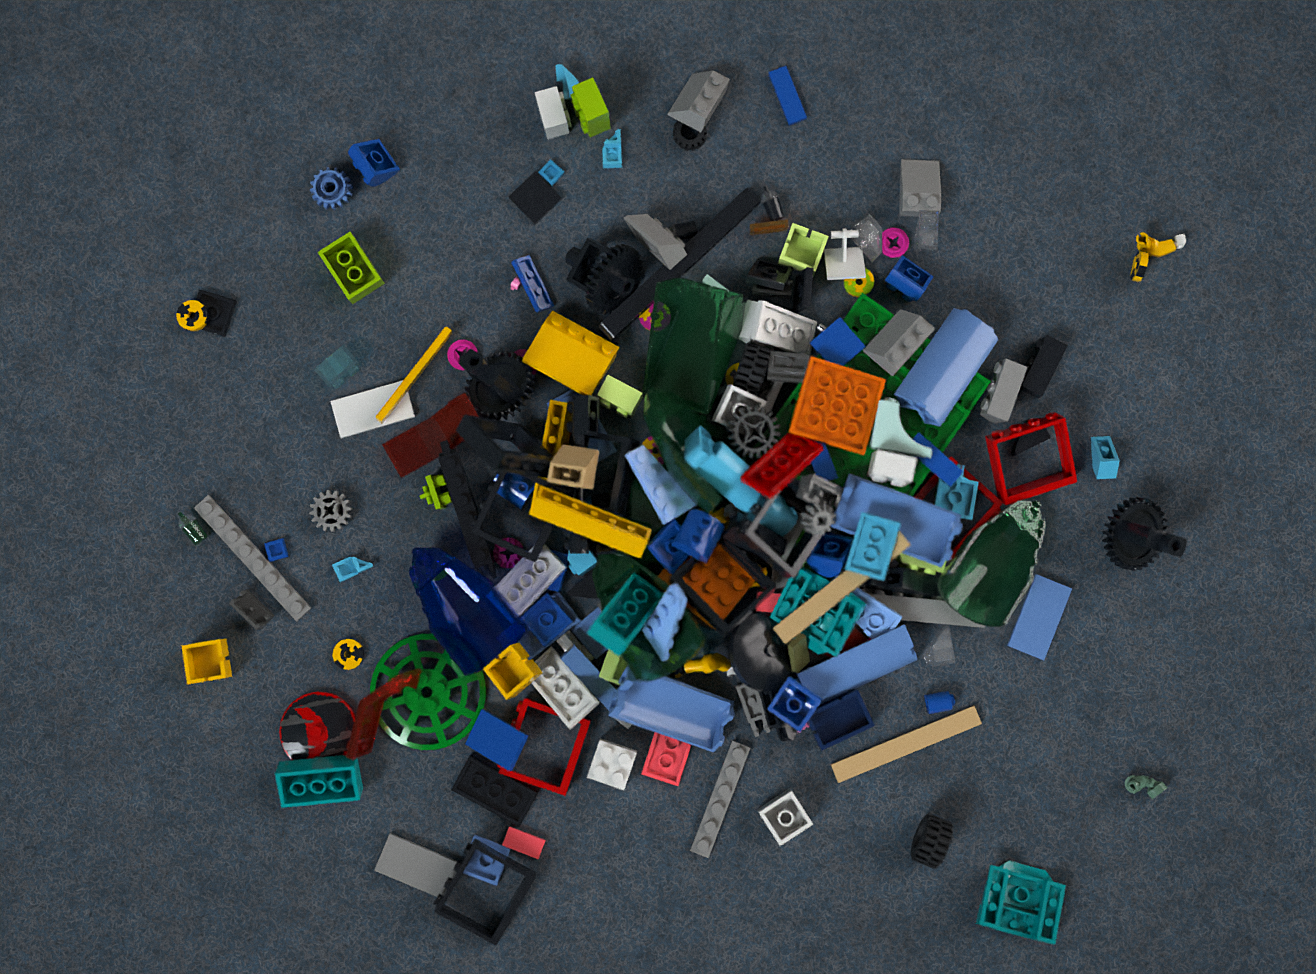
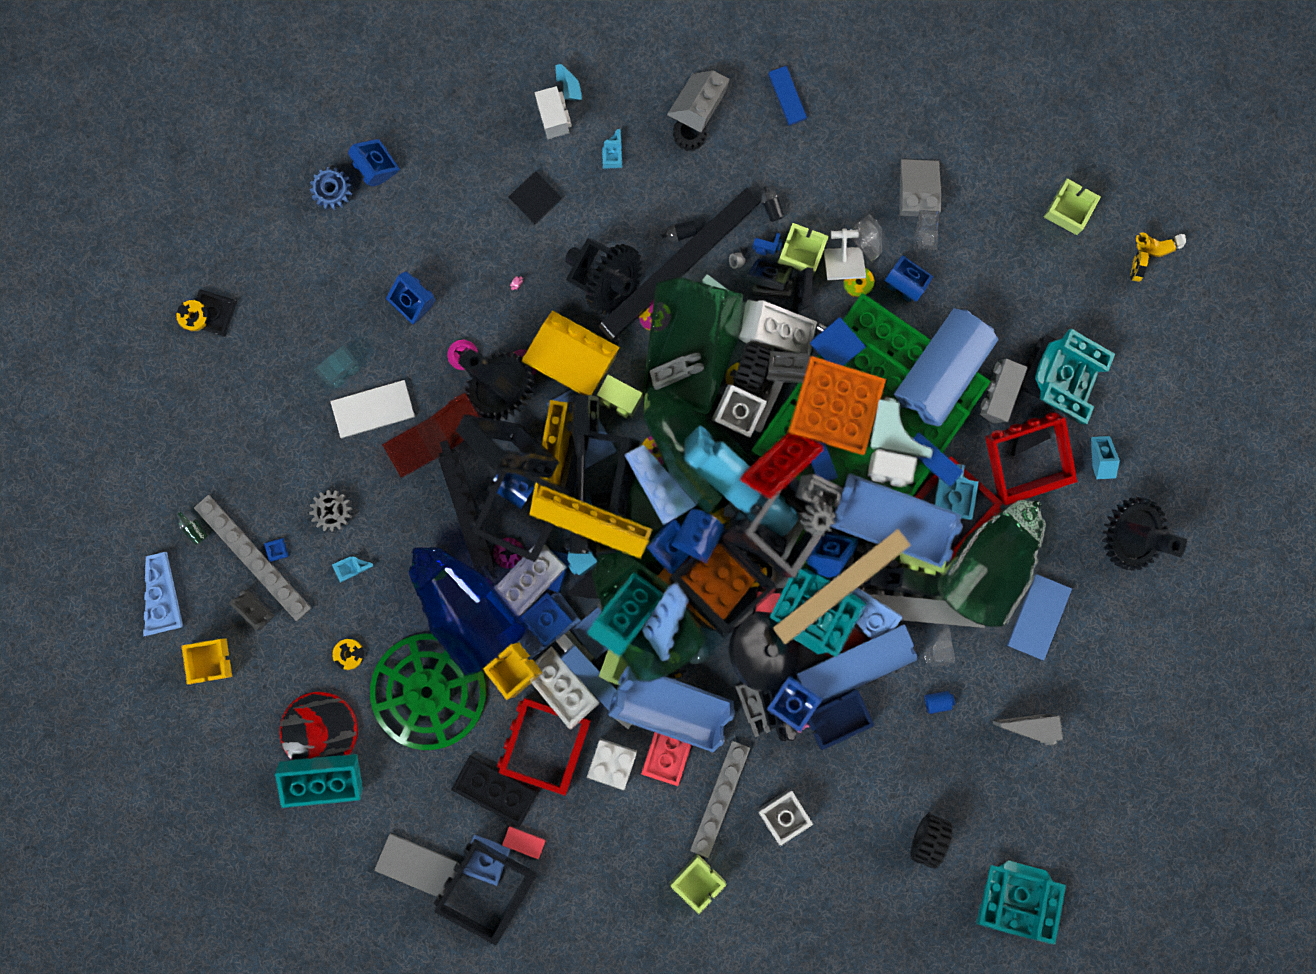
(161, 604): none -> light blue wing
(351, 267): lime brick -> none
(370, 710): clear red windscreen -> none
(410, 297): none -> blue brick
(413, 375): yellow tile -> none
(434, 483): lime hips -> none
(496, 740): blue tile -> none
(532, 283): blue tile -> none
(551, 172): dark azure tile -> none
(574, 467): tan slope -> none
(590, 107): lime brick -> none
(657, 239): light grey slope -> none
(675, 370): none -> light grey hinge
(696, 882): none -> yellowish green piece
(710, 663): yellow arm -> none
(740, 260): none -> light grey hinge
(759, 424): dark grey gear -> none
(763, 247): none -> blue bracket
(768, 227): clear orange tile -> none
(798, 653): olive tile -> none
(873, 546): medium azure tile -> none
(898, 340): light grey slope -> none
(902, 242): dark pink gear -> none
(906, 744): tan tile -> none
(1041, 727): none -> light grey slope
(1069, 373): none -> teal slope
(1072, 210): none -> yellowish green piece
(1136, 783): sand green arm -> none

